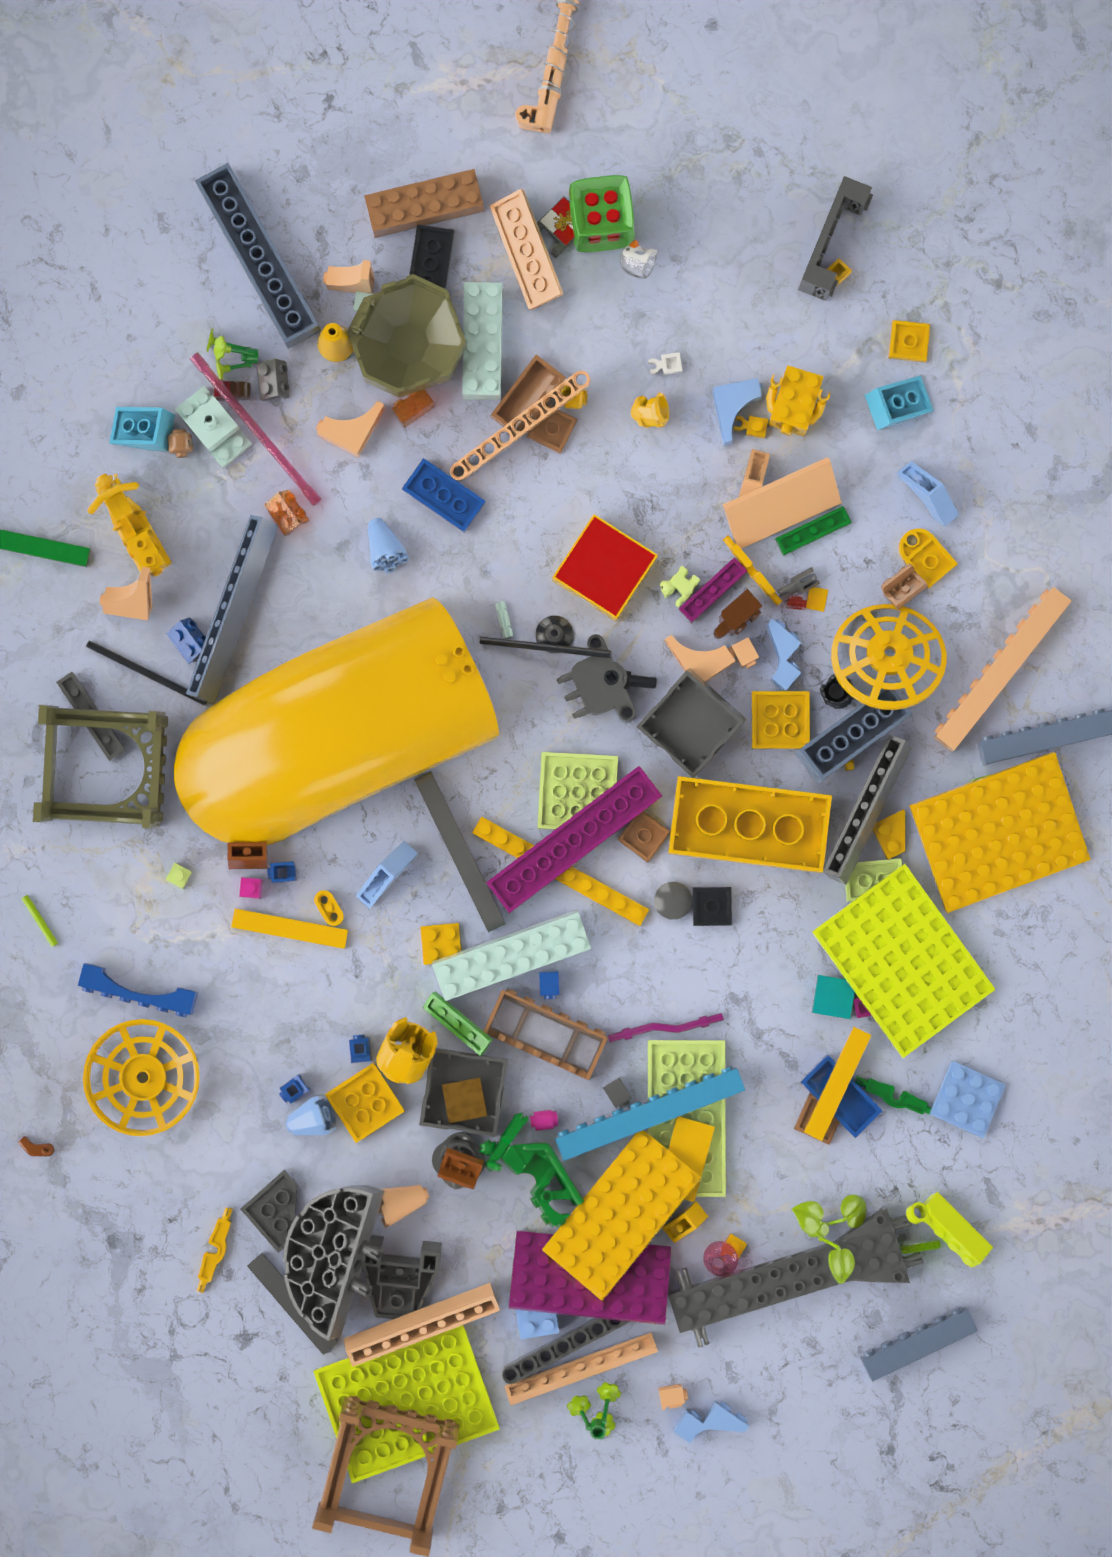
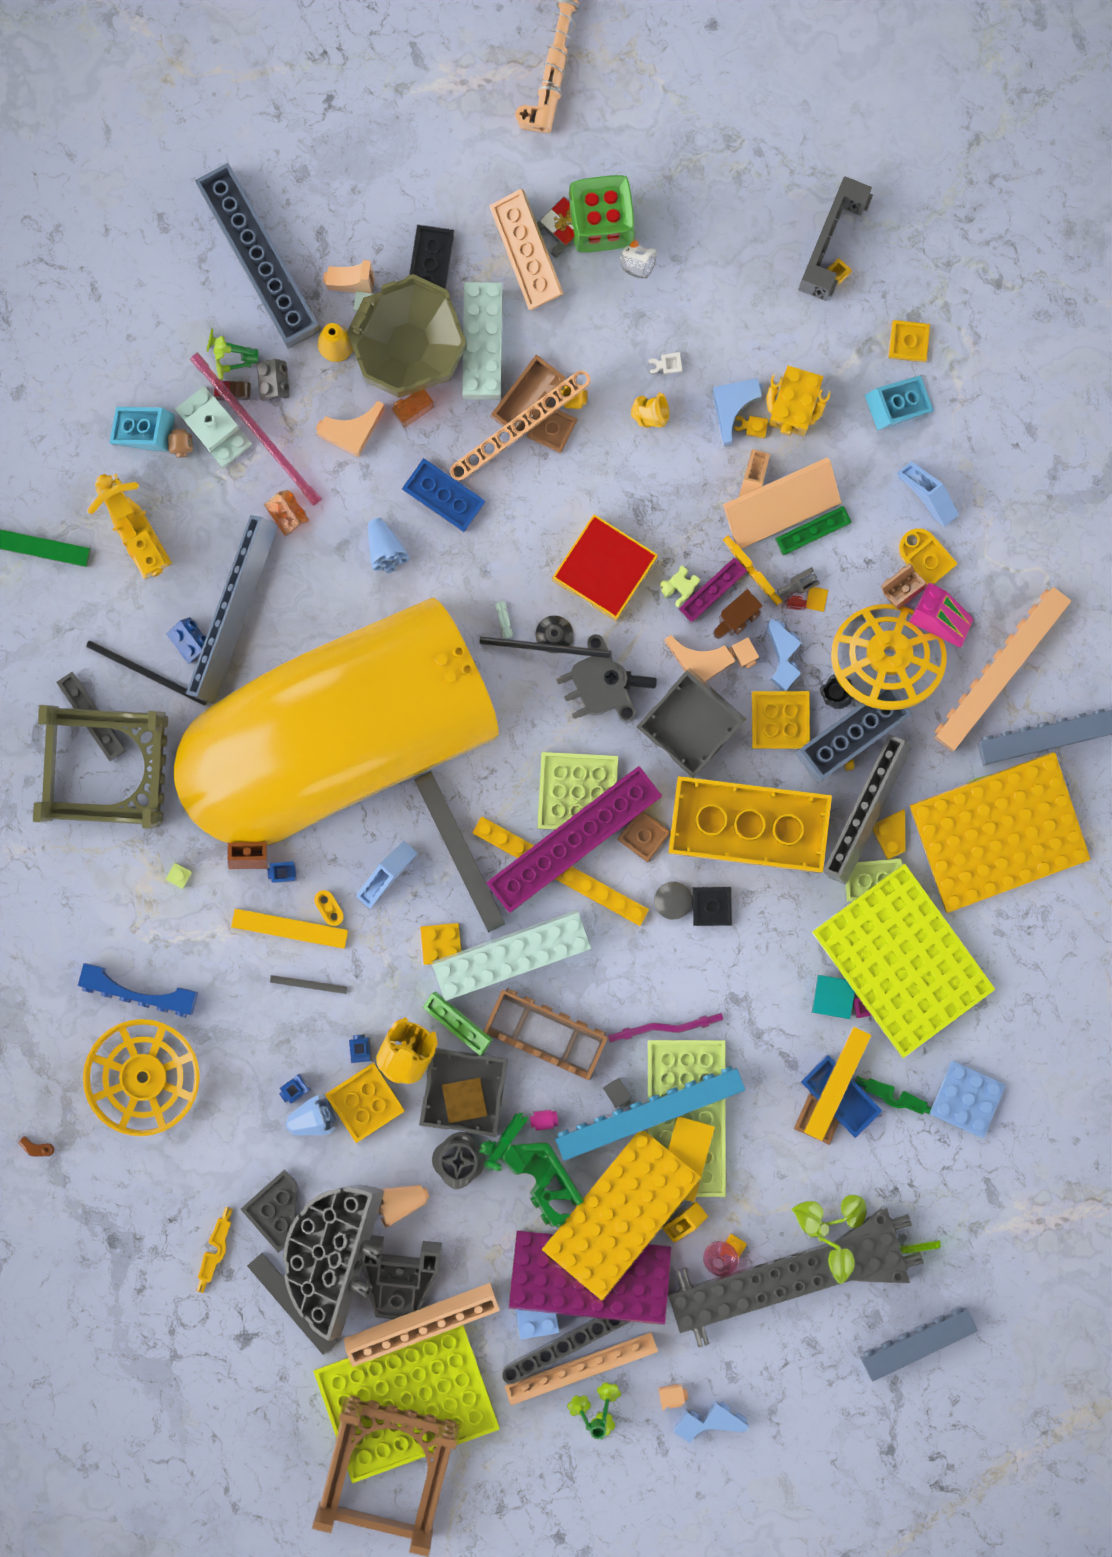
(39, 920): lime bar -> none
(130, 600): light nougat arch -> none
(251, 888): dark pink brick -> none
(308, 984): none -> dark grey bar
(424, 203): medium nougat brick -> none
(460, 1168): dark orange bracket -> none
(549, 984): blue brick -> none
(942, 615): none -> dark pink slope
(951, 1228): neon yellow hinge -> none

